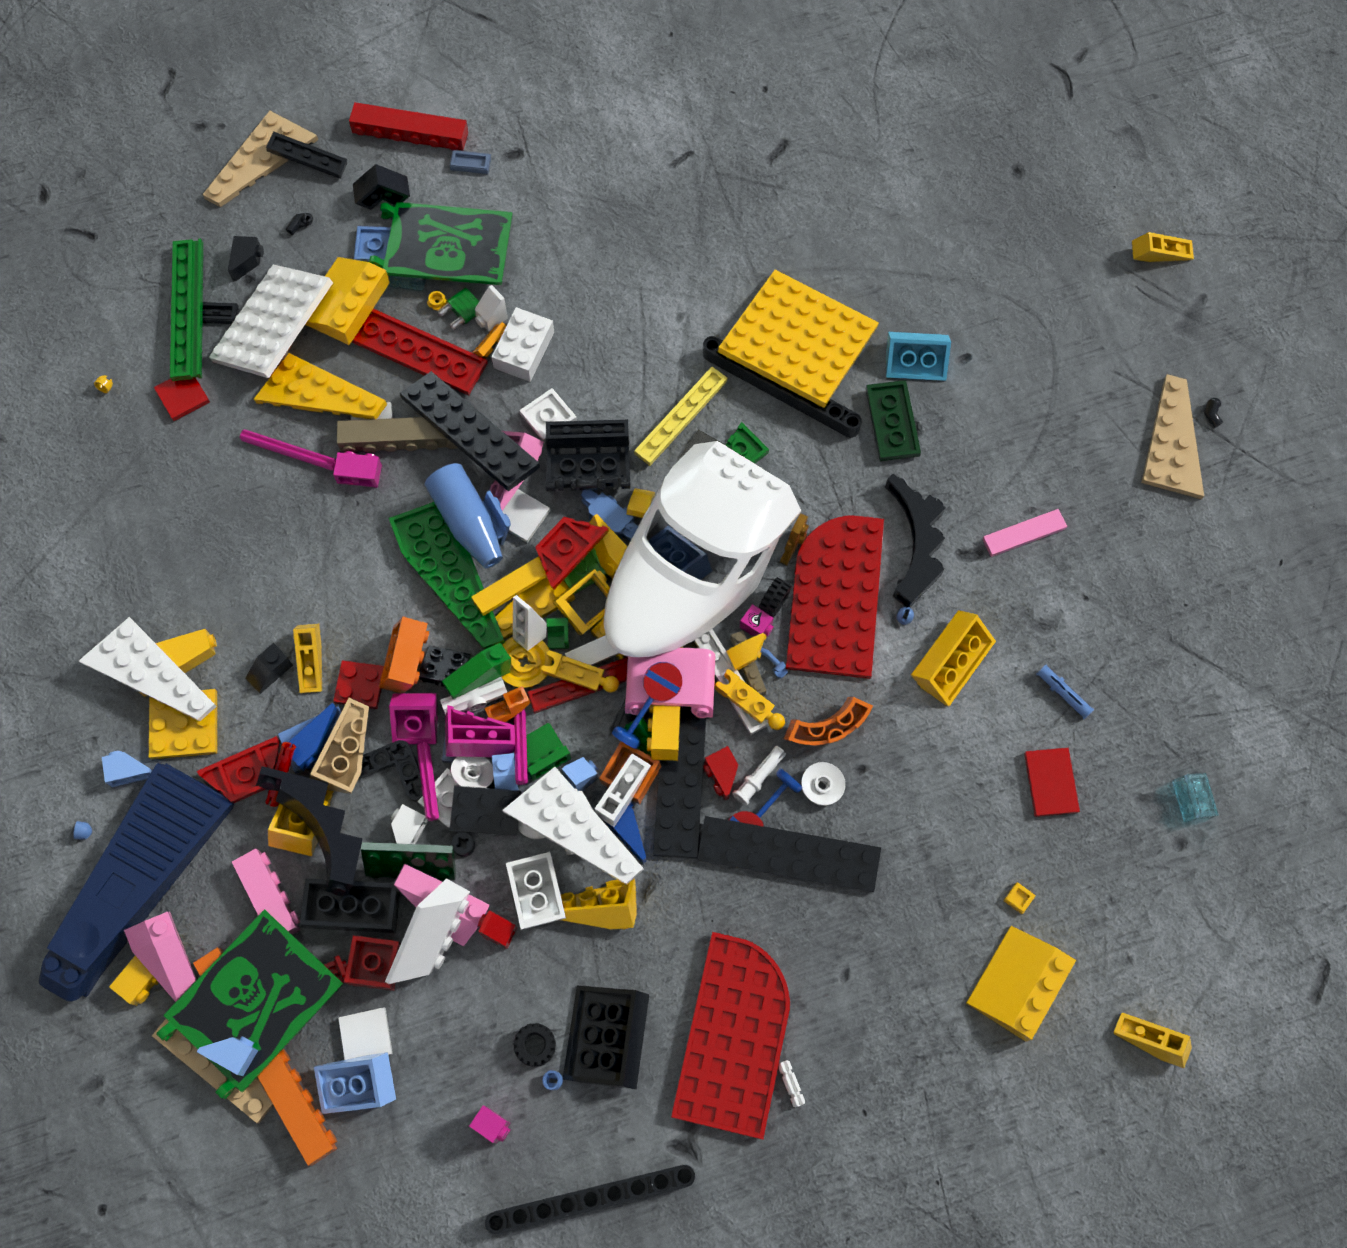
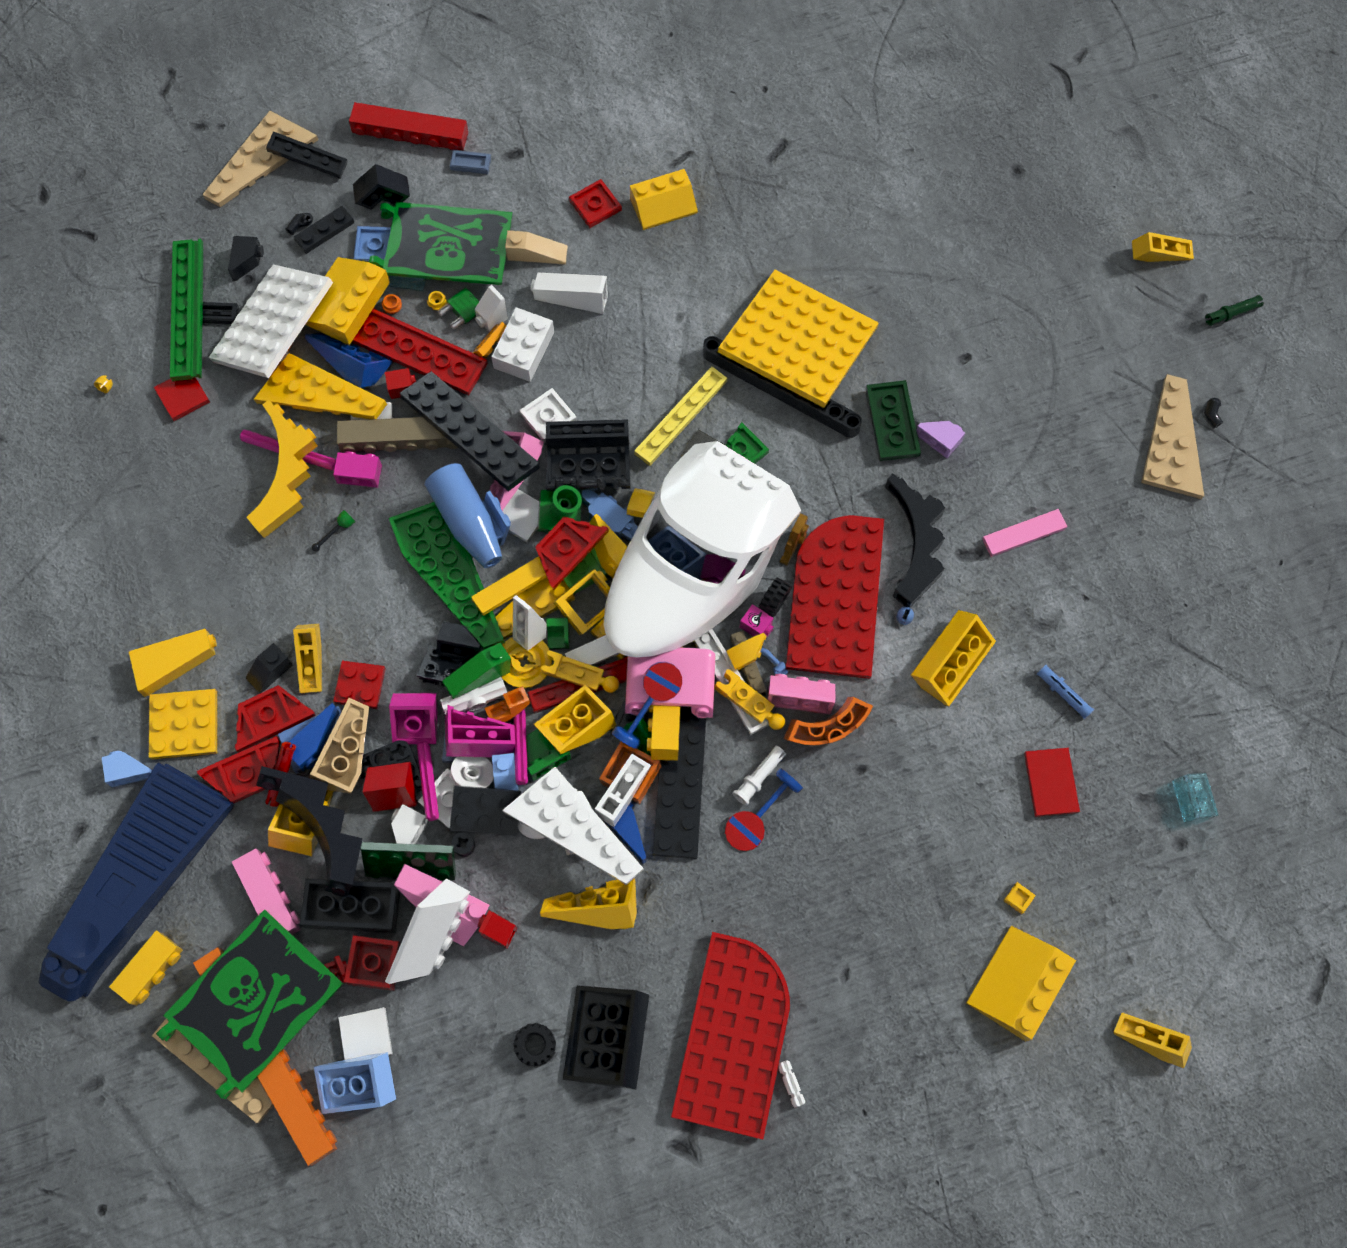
(82, 830): medium blue hinge -> none
(141, 665): white wing -> none
(162, 953): bright pink wedge -> none
(231, 1054): light blue slope -> none
(268, 716): none -> red wing
(282, 498): none -> yellow arch
(324, 229): none -> black plate
(344, 520): none -> hinge
(353, 365): none -> blue wedge
(389, 786): none -> red slope
(391, 304): none -> orange plate
(398, 381): none -> red brick
(404, 655): orange brick -> none
(456, 642): none -> black slope
(490, 1125): dark pink brick -> none
(534, 248): none -> tan slope
(535, 890): white slope -> none
(554, 1075): medium blue hinge -> none
(557, 504): none -> green plant
(572, 290): none -> white slope
(576, 721): none -> yellow slope
(580, 773): light blue slope -> none
(580, 1206): black beam -> none
(595, 203): none -> red tile
(663, 199): none -> yellow slope
(717, 568): none -> magenta brick
(723, 769): red slope -> none
(789, 853): black plate -> none
(801, 694): none -> bright pink slope
(827, 774): white dish -> none
(917, 356): medium azure slope -> none
(941, 436): none -> lavender slope
(1227, 312): none -> dark green pin

